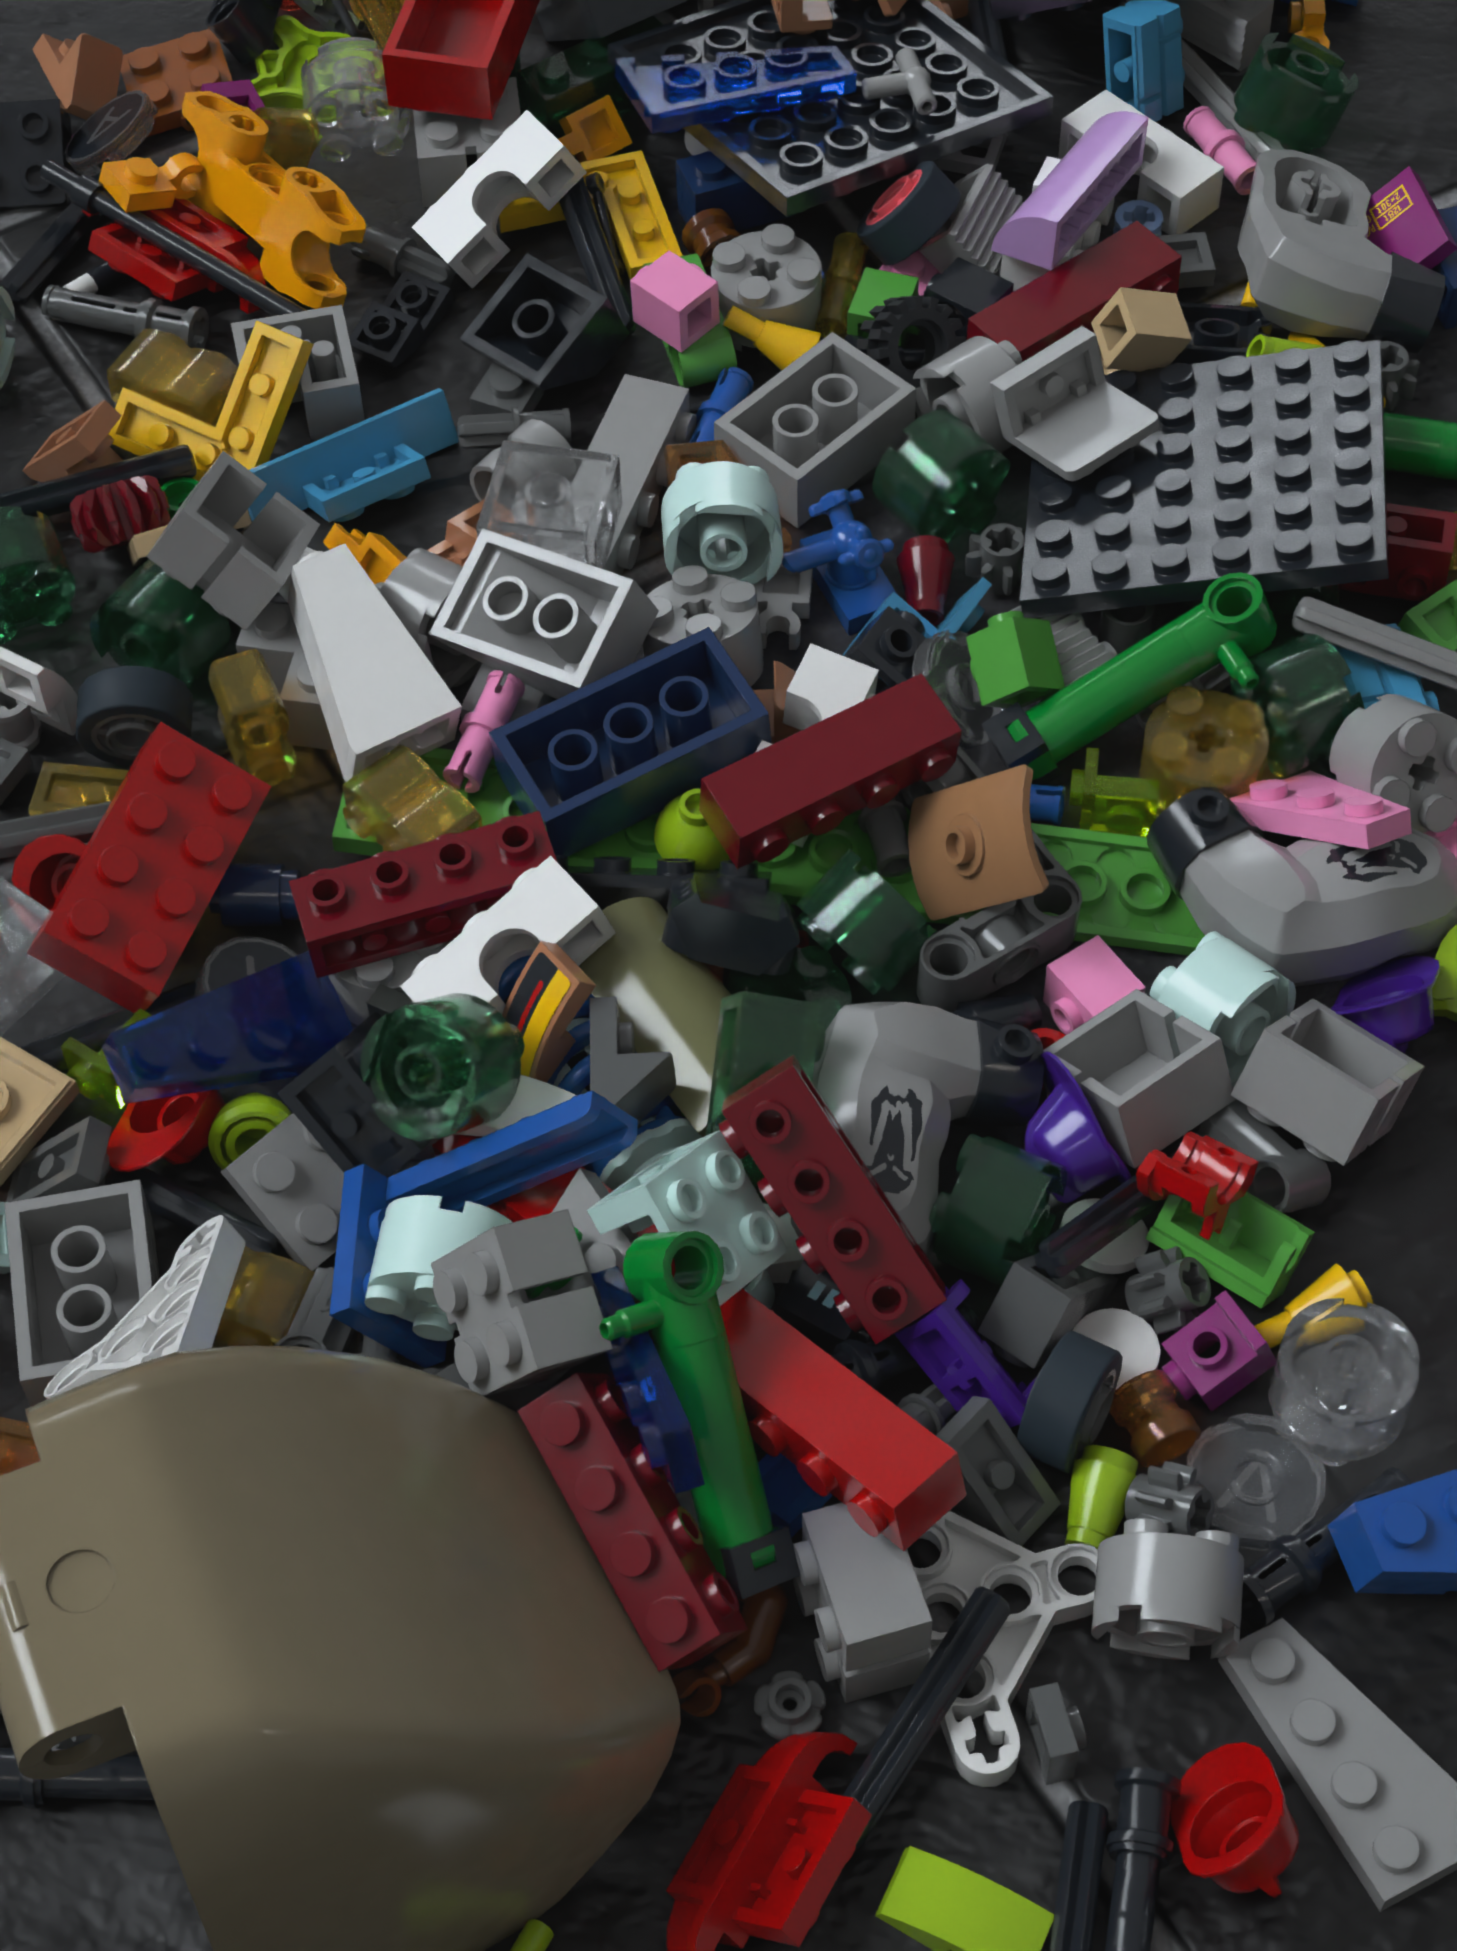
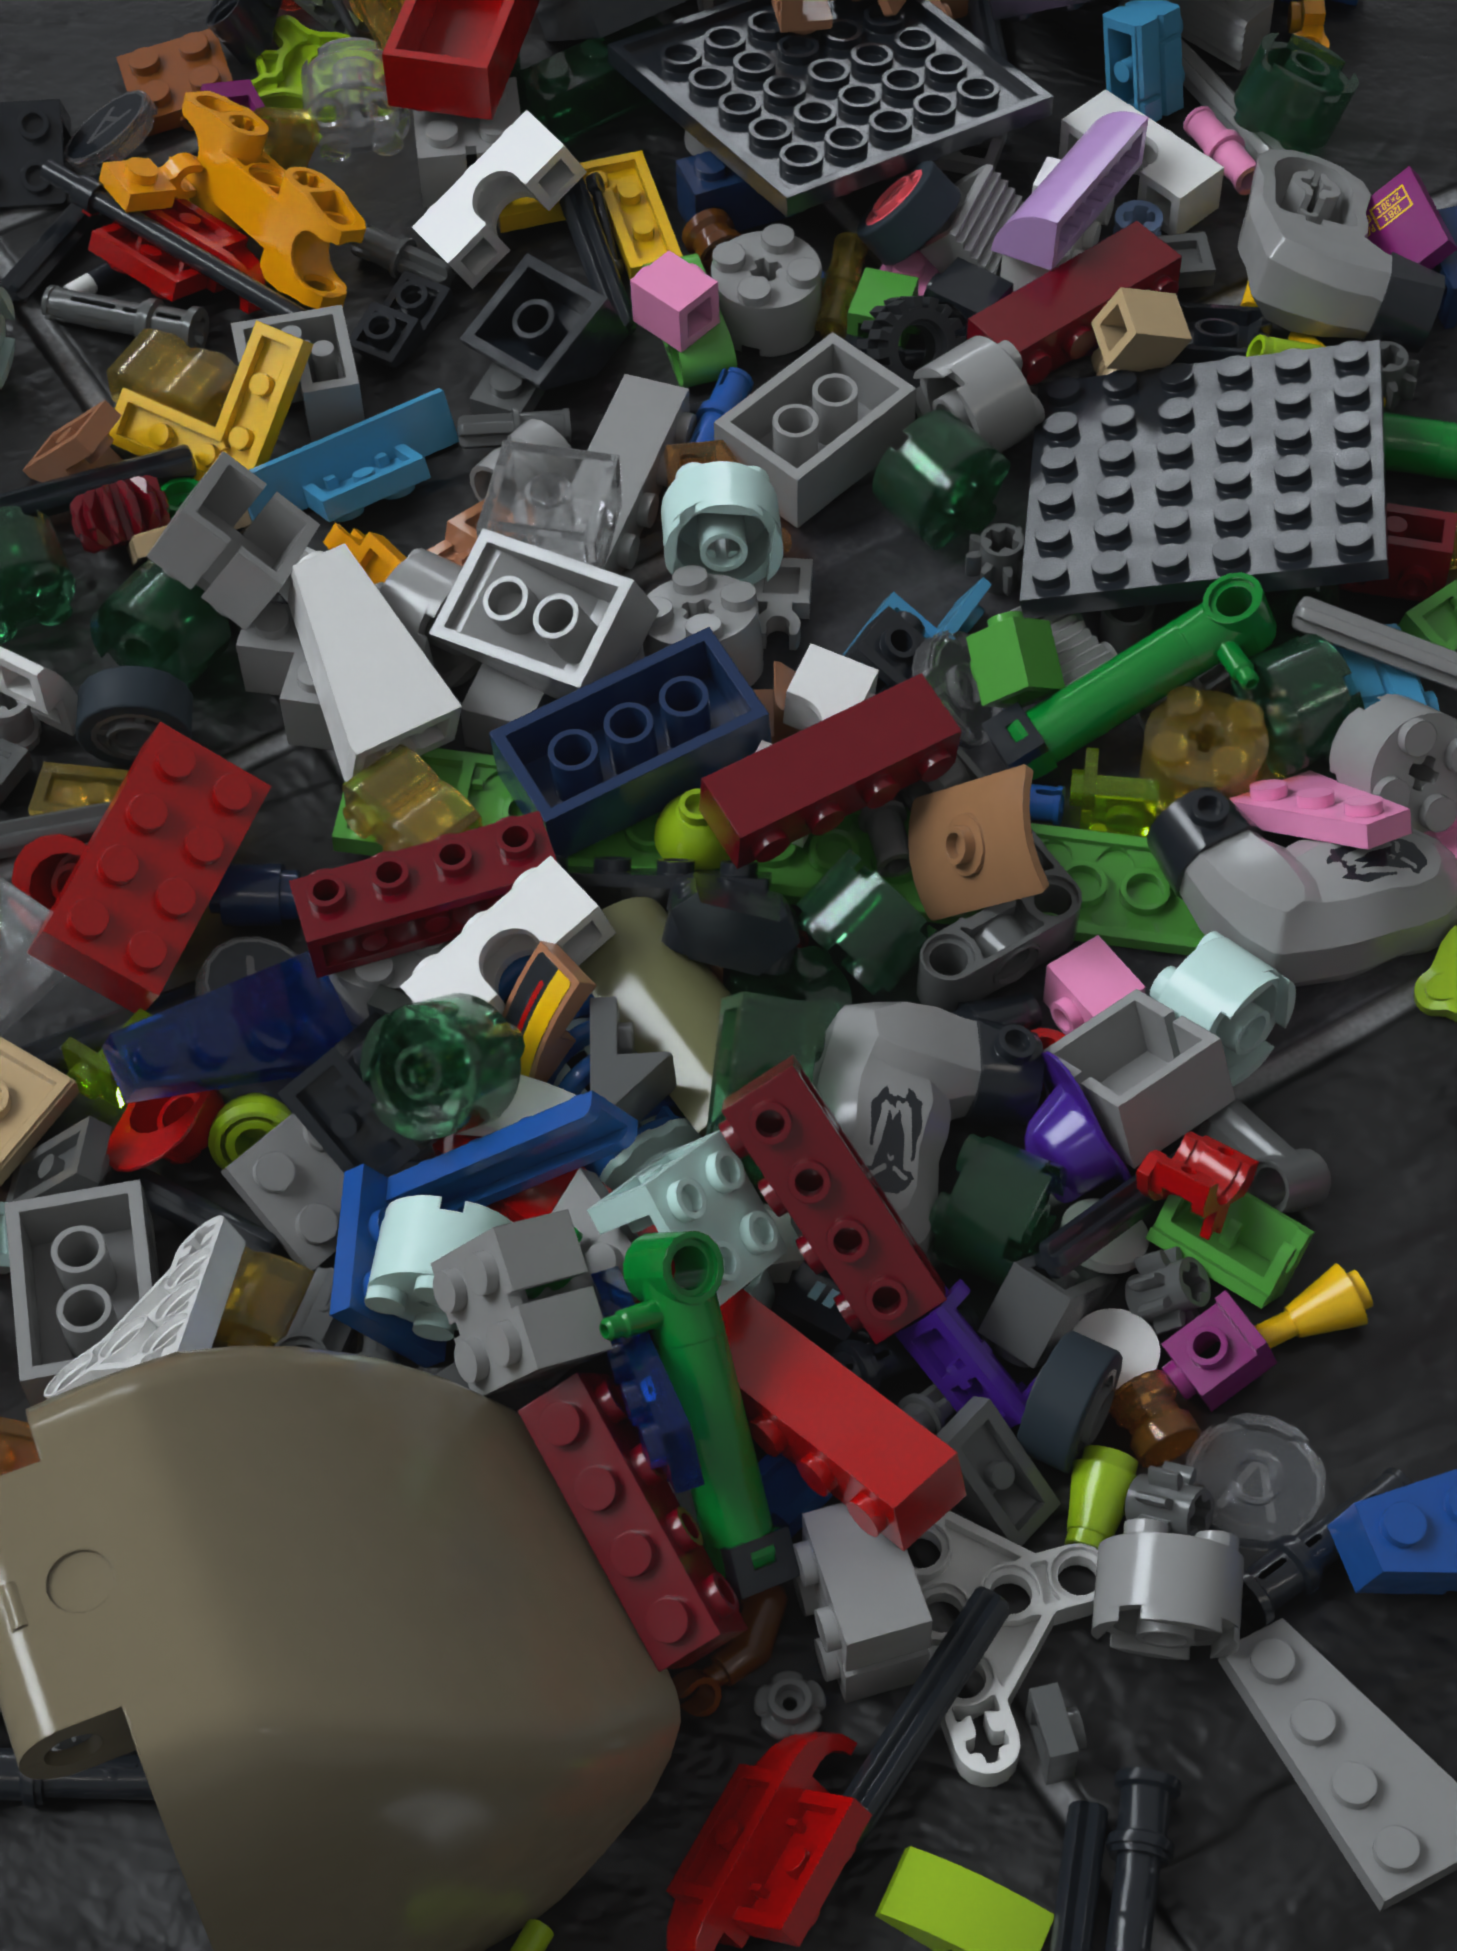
(80, 71): nougat slope -> none
(253, 716): clear yellow brick -> none
(475, 748): bright pink pin -> none
(594, 131): light orange plate -> none
(733, 85): clear blue wing -> none
(777, 341): yellow cone -> none
(844, 561): blue piece -> none
(911, 80): light grey piece -> none
(926, 575): dark red cone -> none
(1065, 409): light grey bracket -> none
(1235, 1820): red piece -> none
(1326, 1082): light grey piece -> none
(1344, 1379): clear brick -> none
(1392, 1000): dark purple piece -> none

